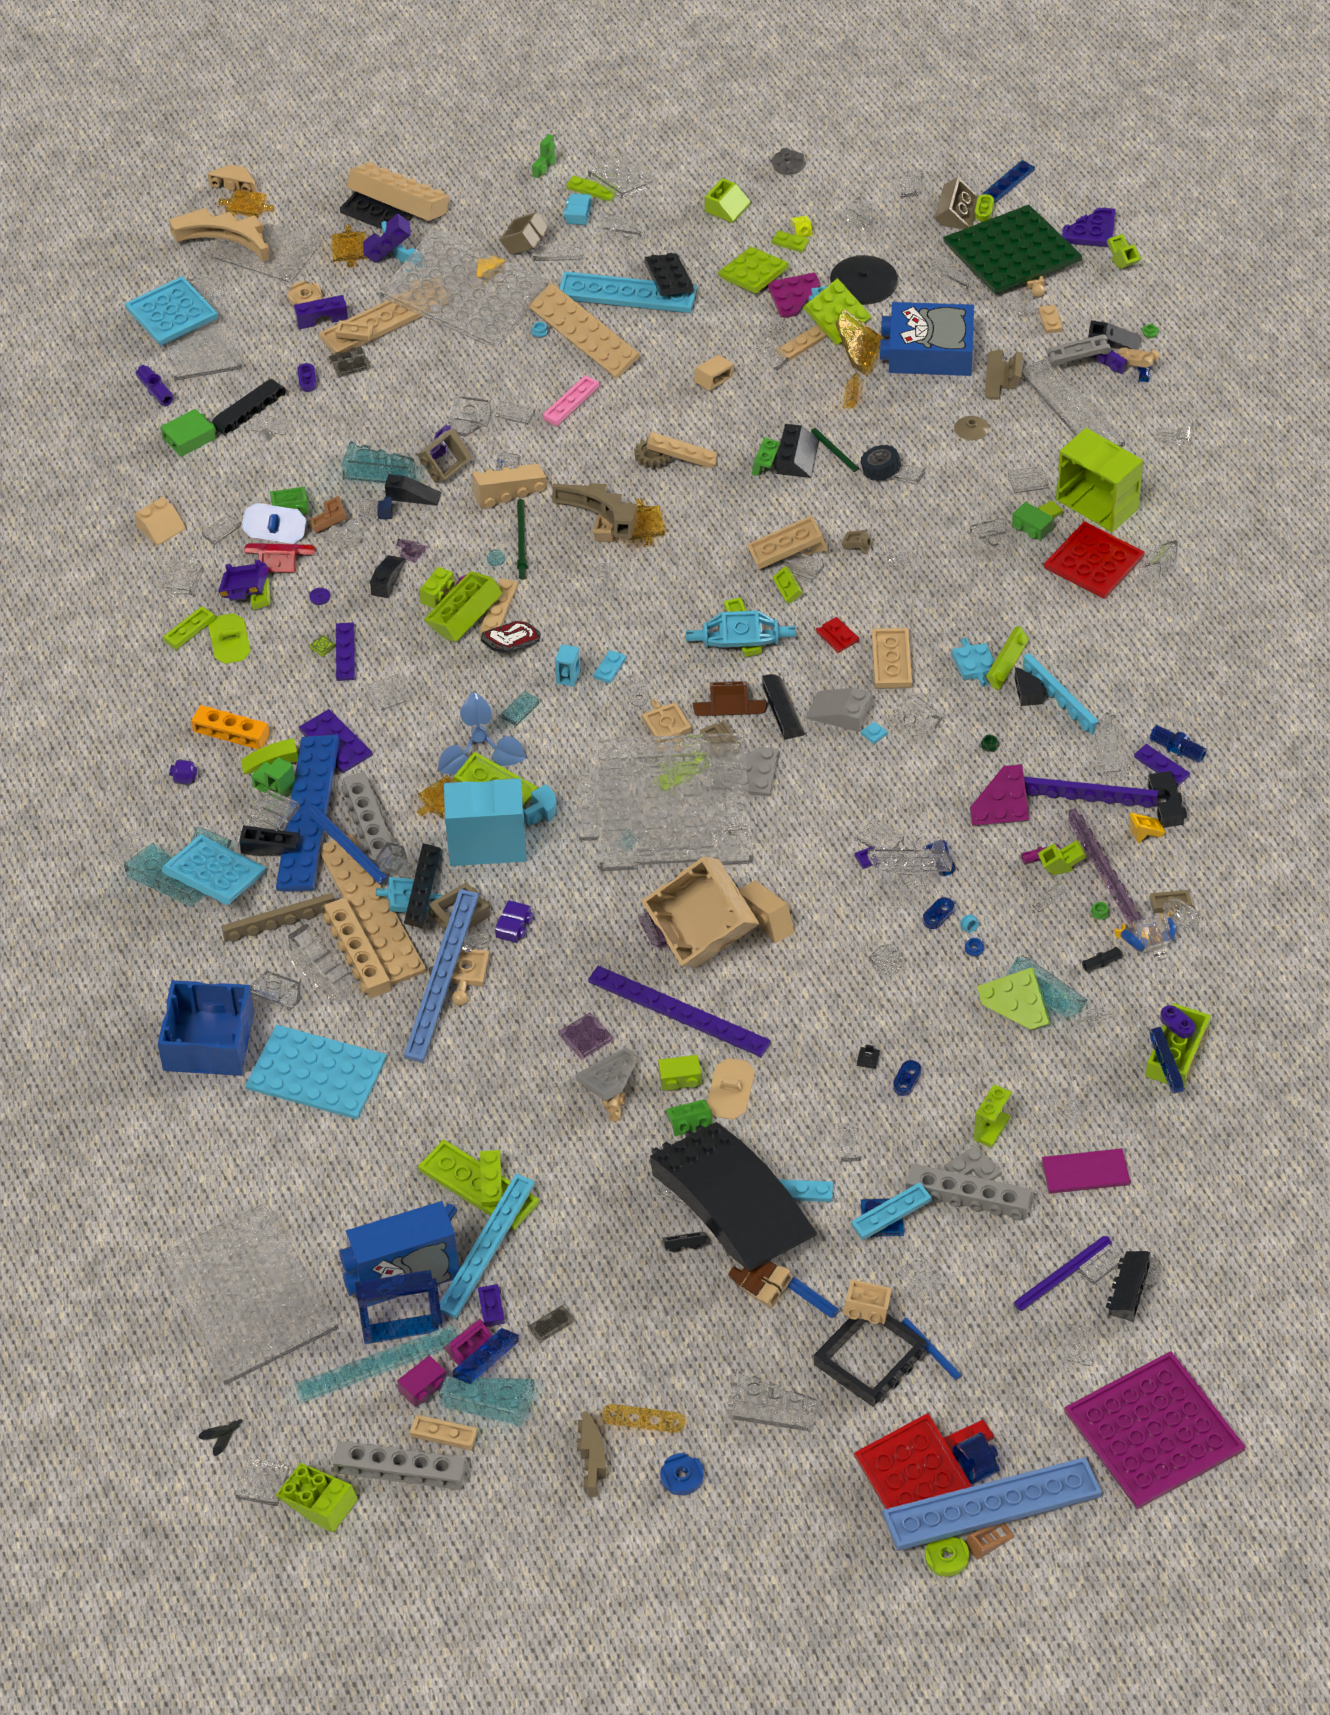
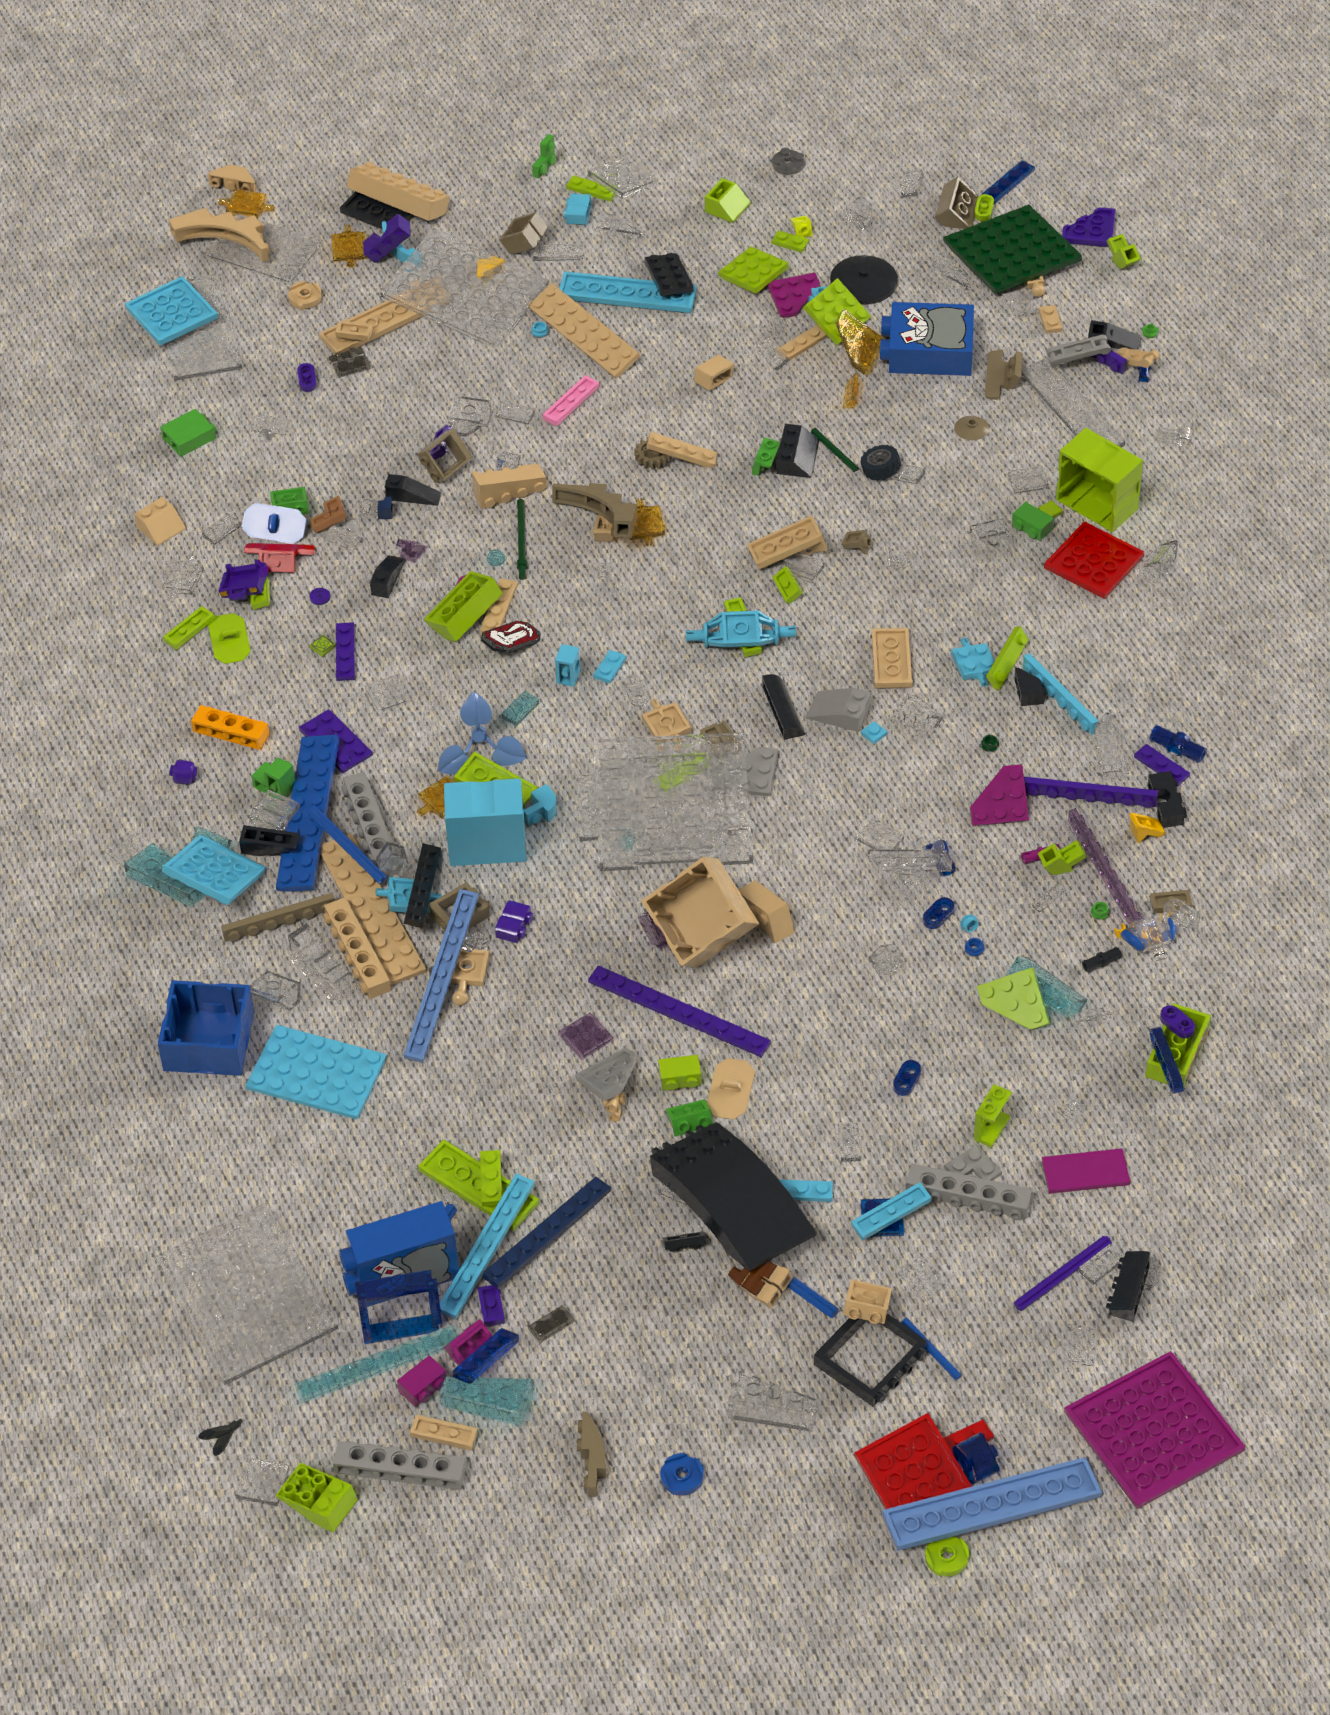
(154, 385): dark purple piece -> none
(249, 405): black beam -> none
(283, 749): lime slope -> none
(308, 312): dark purple arch -> none
(374, 466): clear light blue wedge -> none
(436, 587): lime brick -> none
(546, 1232): none -> dark blue plate
(644, 1415): clear yellow beam -> none
(729, 699): reddish brown plate -> none
(837, 634): red plate -> none
(862, 858): dark purple tile -> none
(868, 1057): black tile -> none
(978, 1546): medium nougat slope -> none

